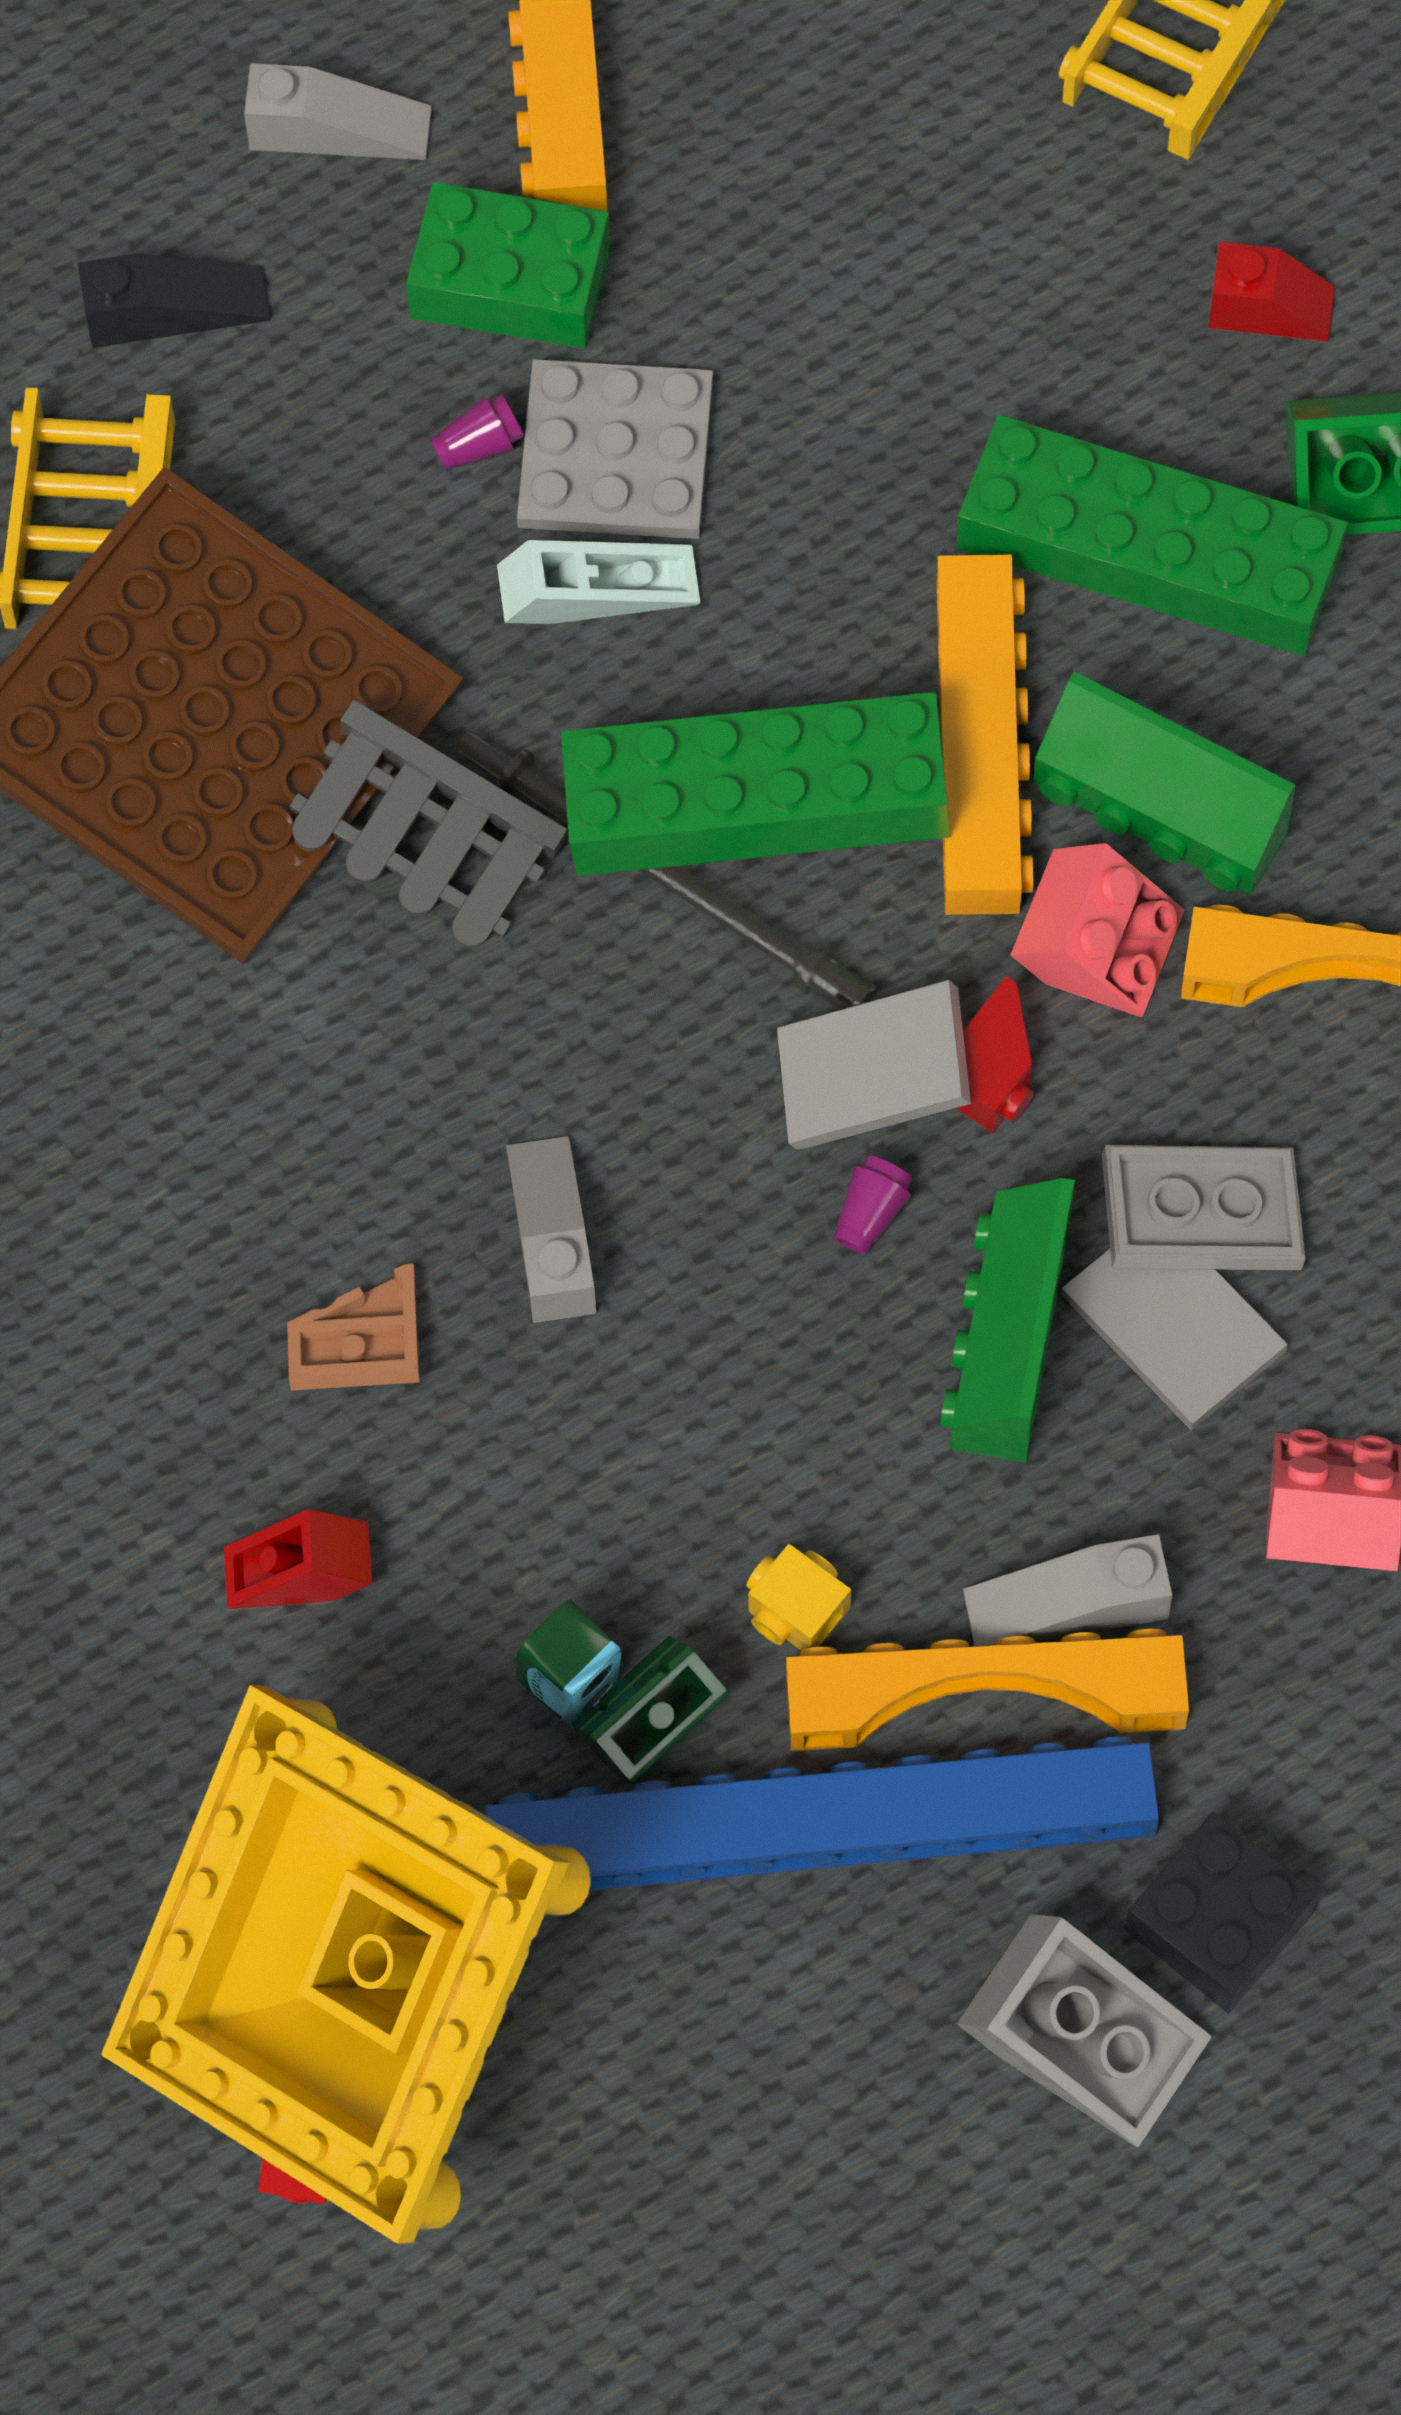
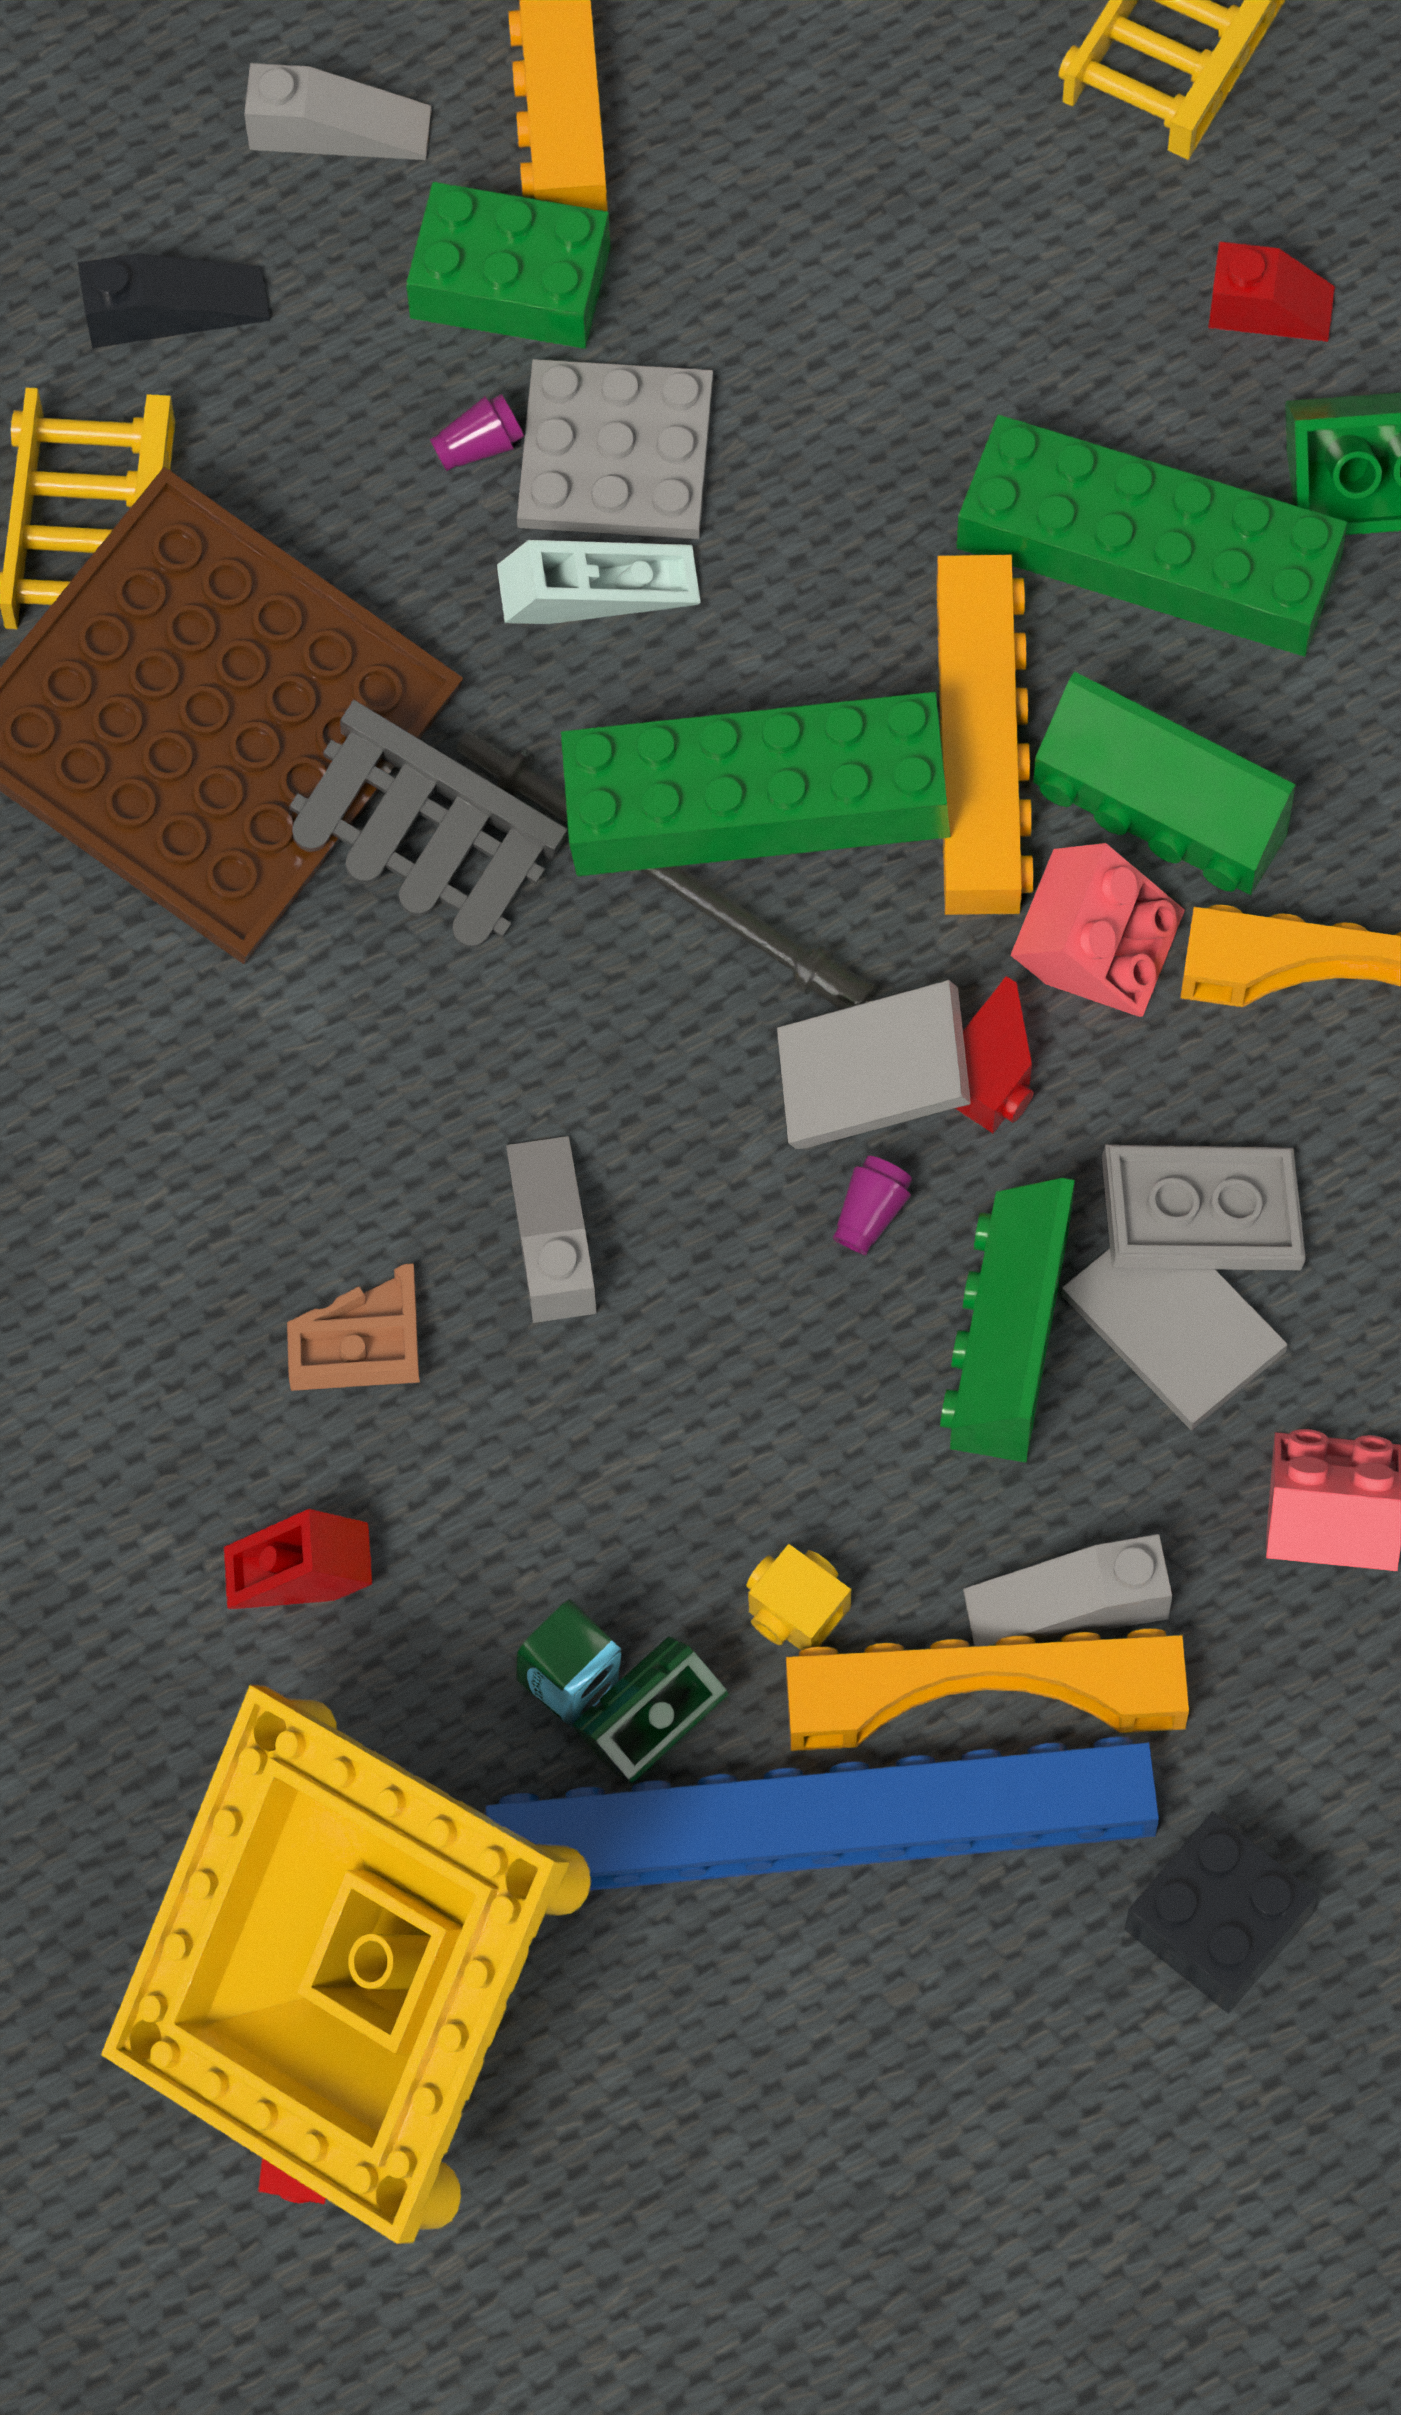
(1084, 2027): light grey slope -> none

